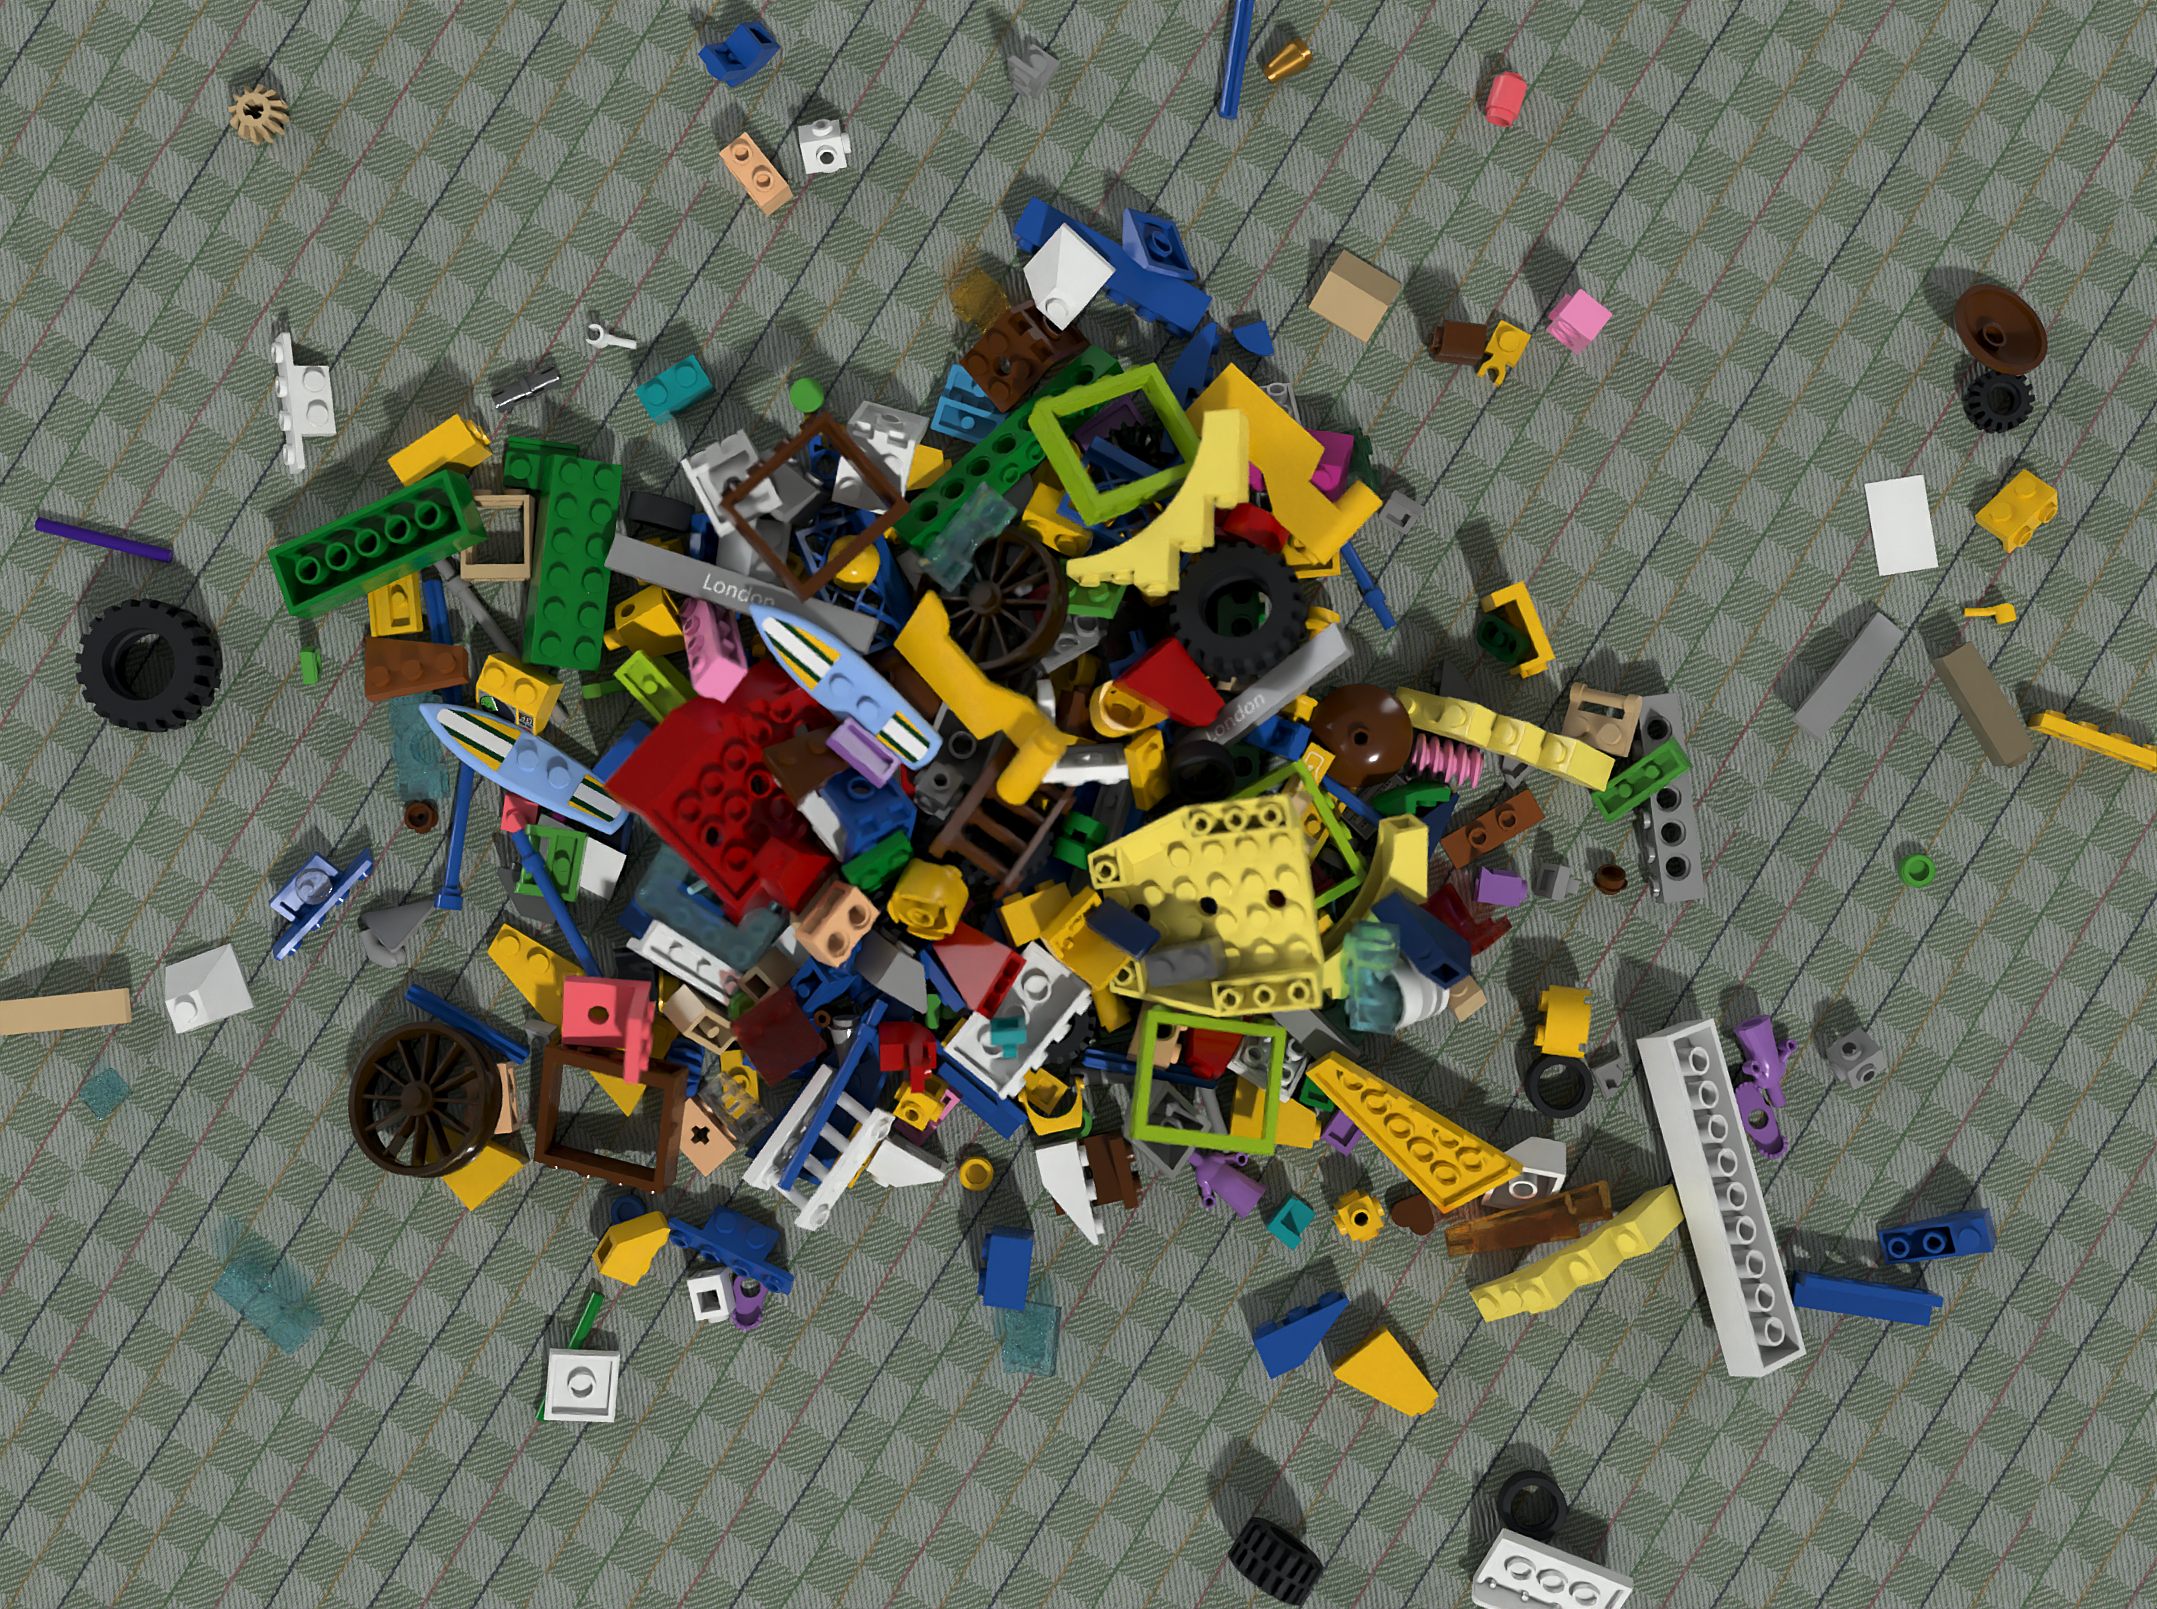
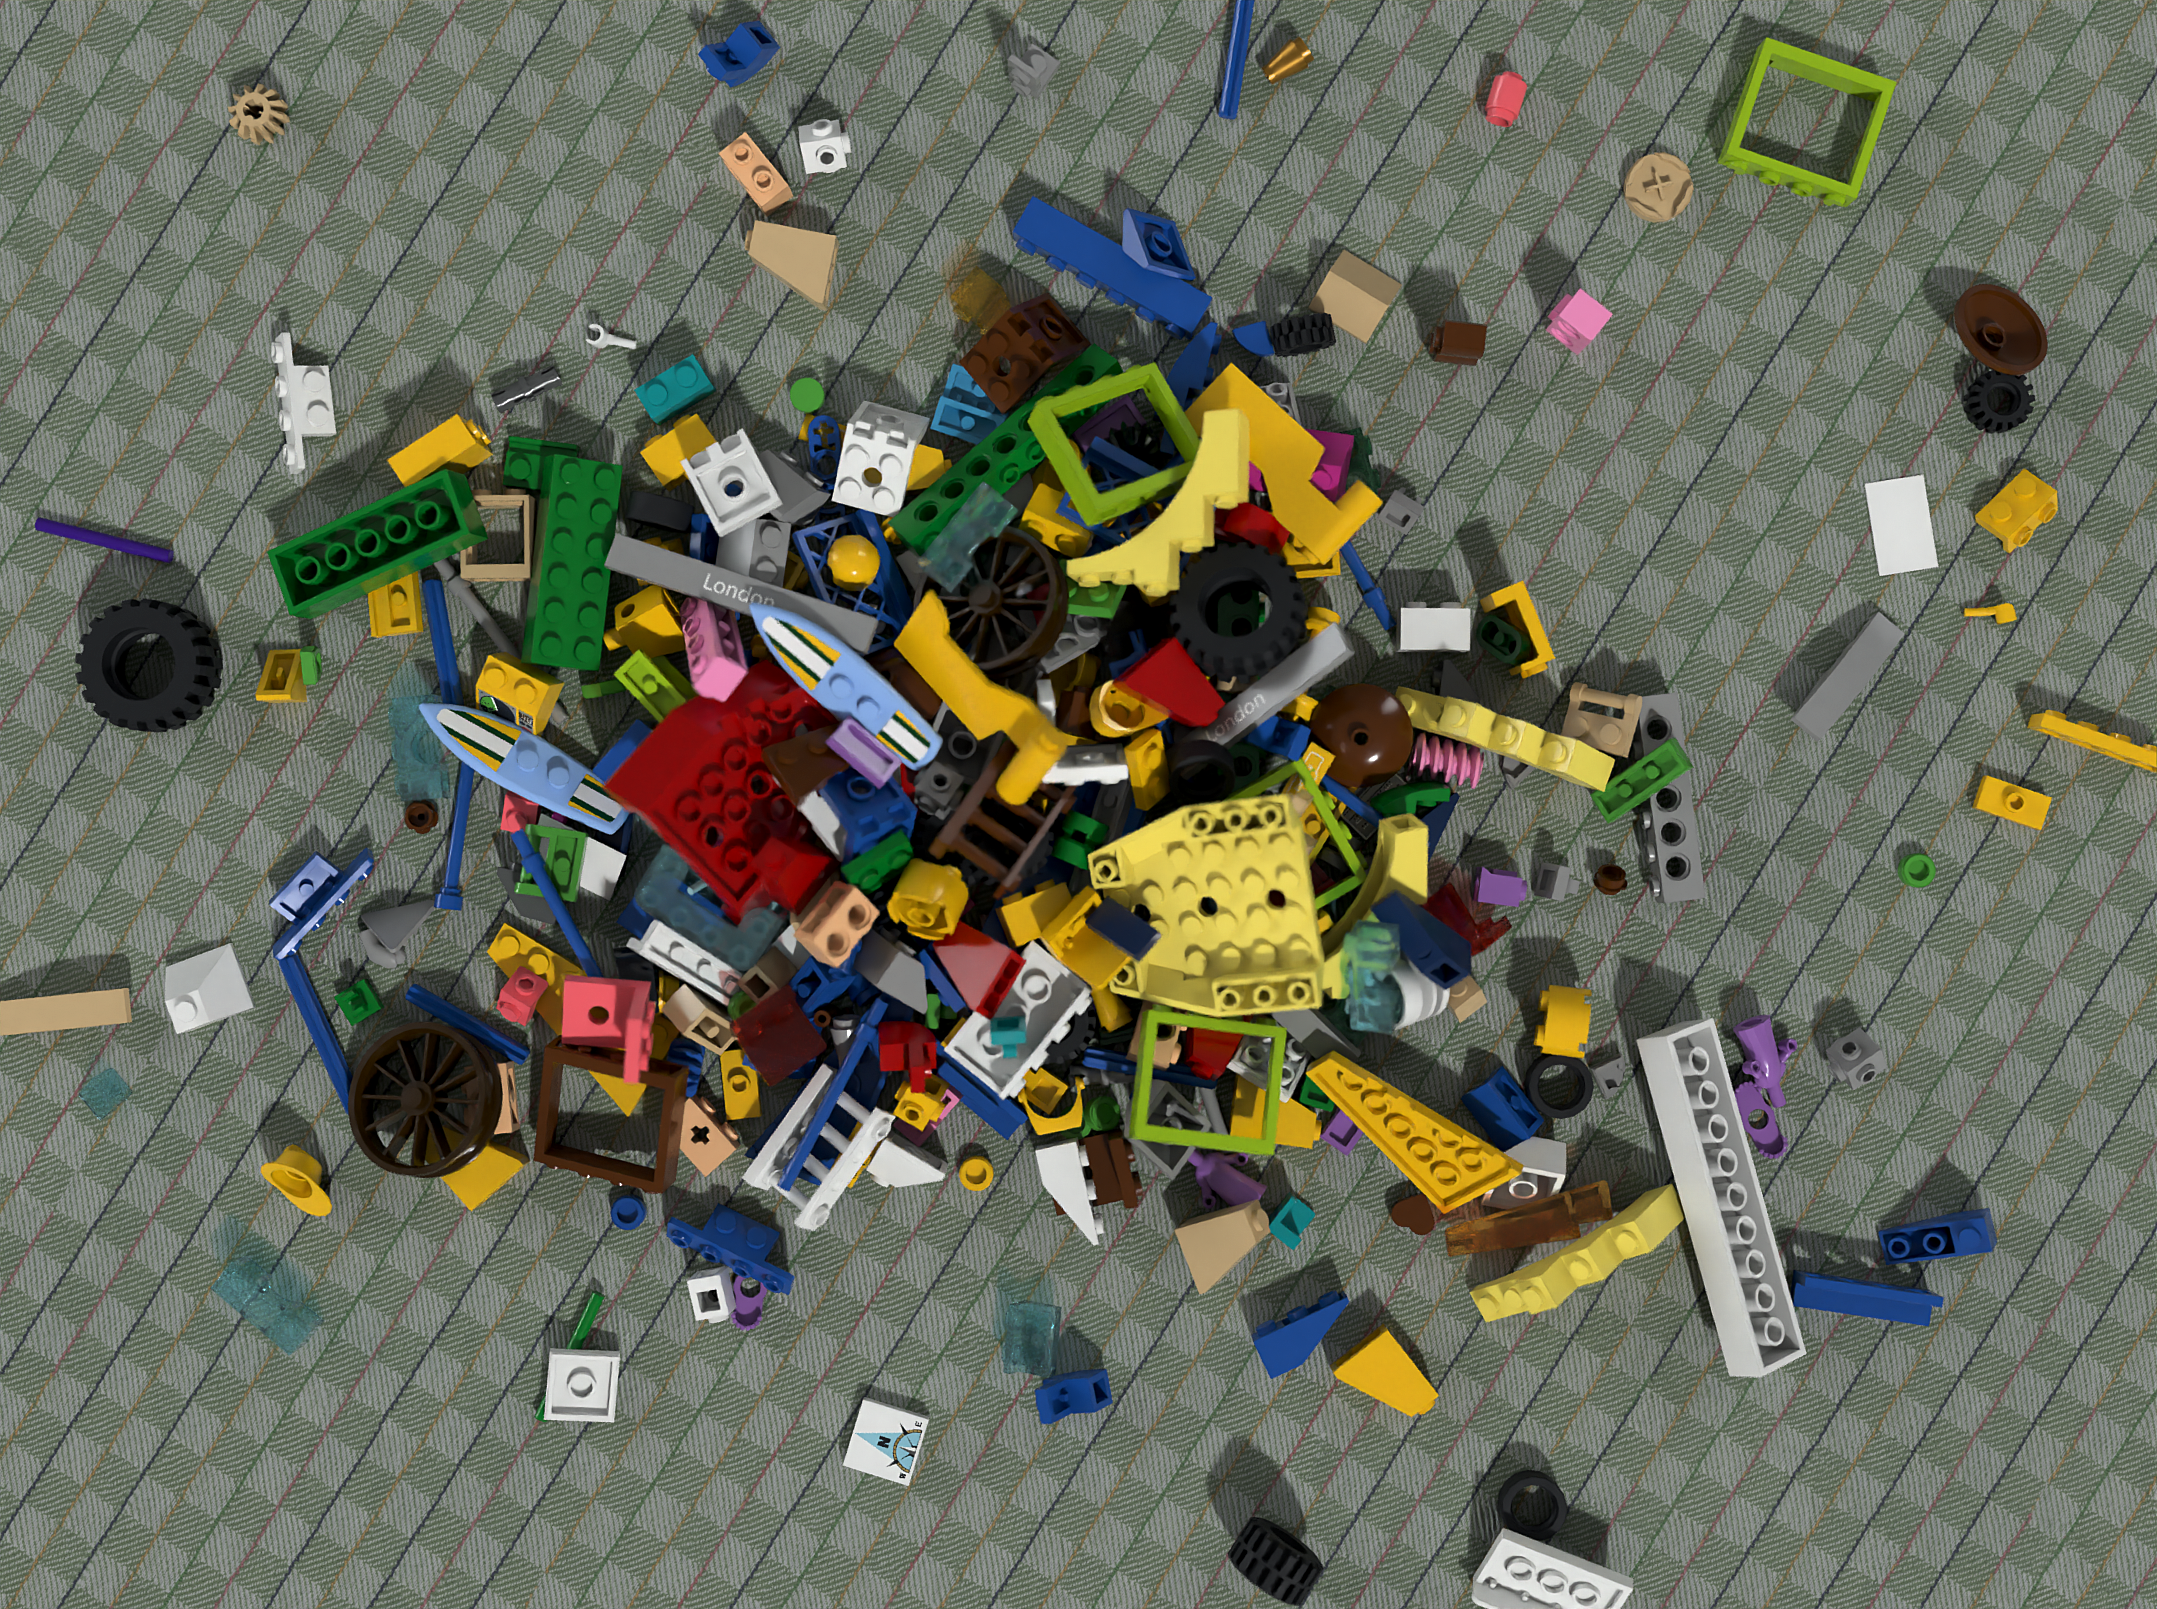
(282, 678): none -> yellow slope
(299, 1180): none -> yellow piece
(313, 886): clear tile -> none
(318, 1026): none -> blue axle
(359, 1002): none -> green tile
(411, 667): dark orange wing -> none
(521, 995): none -> coral bracket
(542, 1031): light grey tile -> none
(630, 1246): yellow slope -> none
(683, 442): none -> yellow brick
(752, 1107): clear slope -> none
(784, 451): reddish brown window -> none
(796, 258): none -> tan slope
(886, 1441): none -> white tile
(1008, 1267): blue brick -> none
(1065, 275): white slope -> none
(1073, 1393): none -> blue brick
(1102, 1113): none -> bright green tile
(1186, 961): flat silver brick -> none
(1221, 1240): none -> tan slope
(1303, 335): none -> black tyre
(1352, 1204): yellow brick -> none
(1433, 629): none -> white brick
(1491, 829): dark orange plate -> none
(1503, 1110): none -> blue panel
(1505, 349): yellow plate -> none
(1658, 187): none -> tan tile
(1822, 71): none -> lime window
(1983, 705): dark tan brick -> none
(2011, 802): none -> yellow plate

